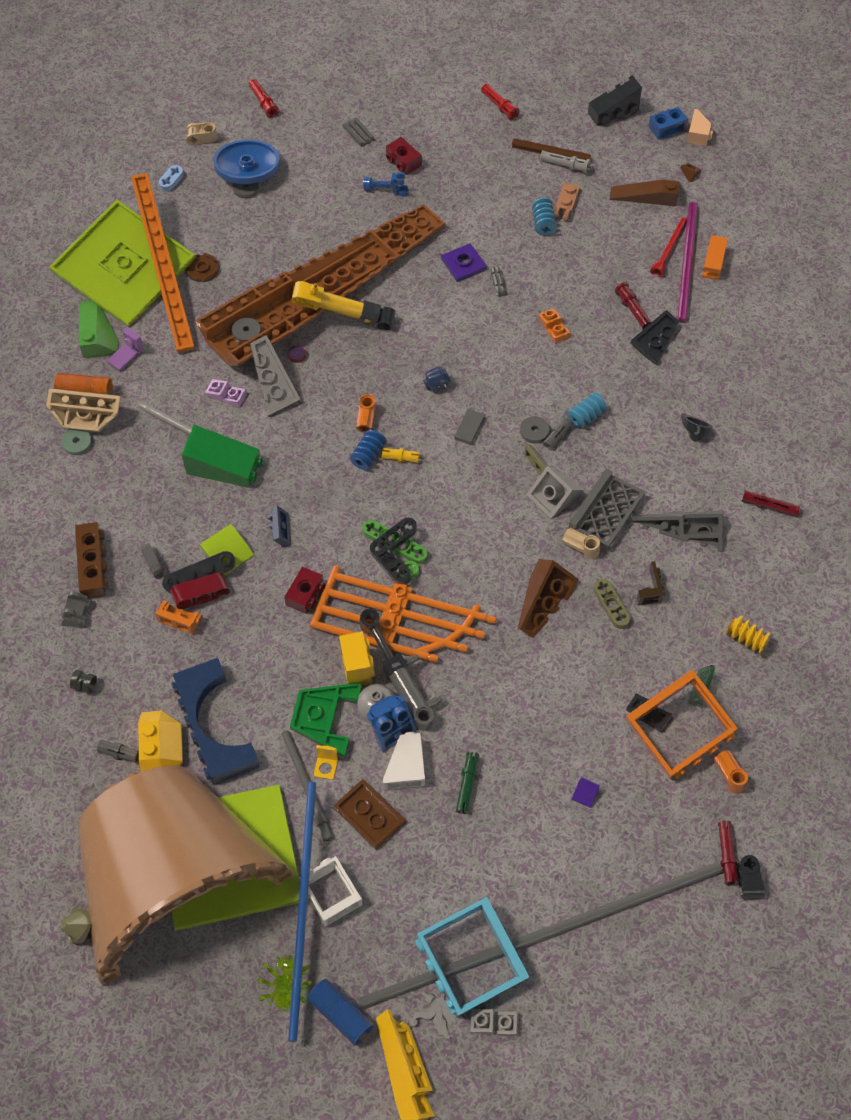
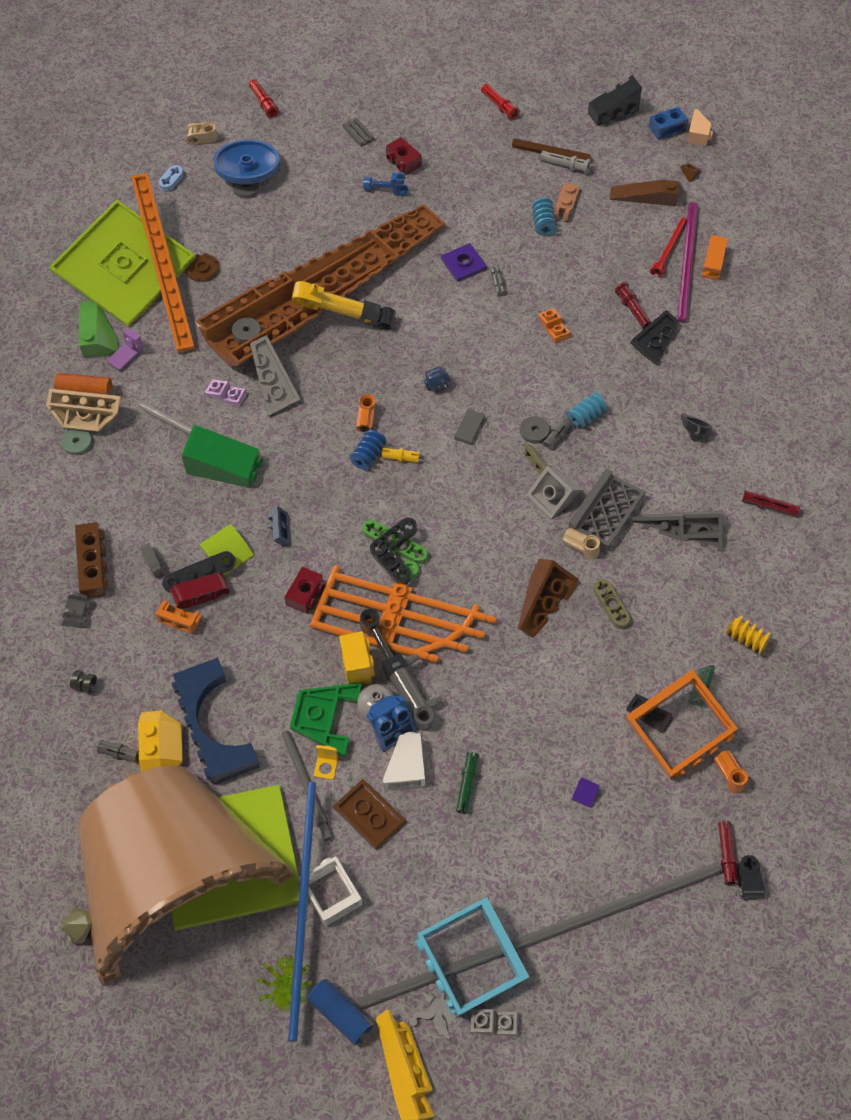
(296, 354): tile -> none
(652, 595): dark brown bracket -> none

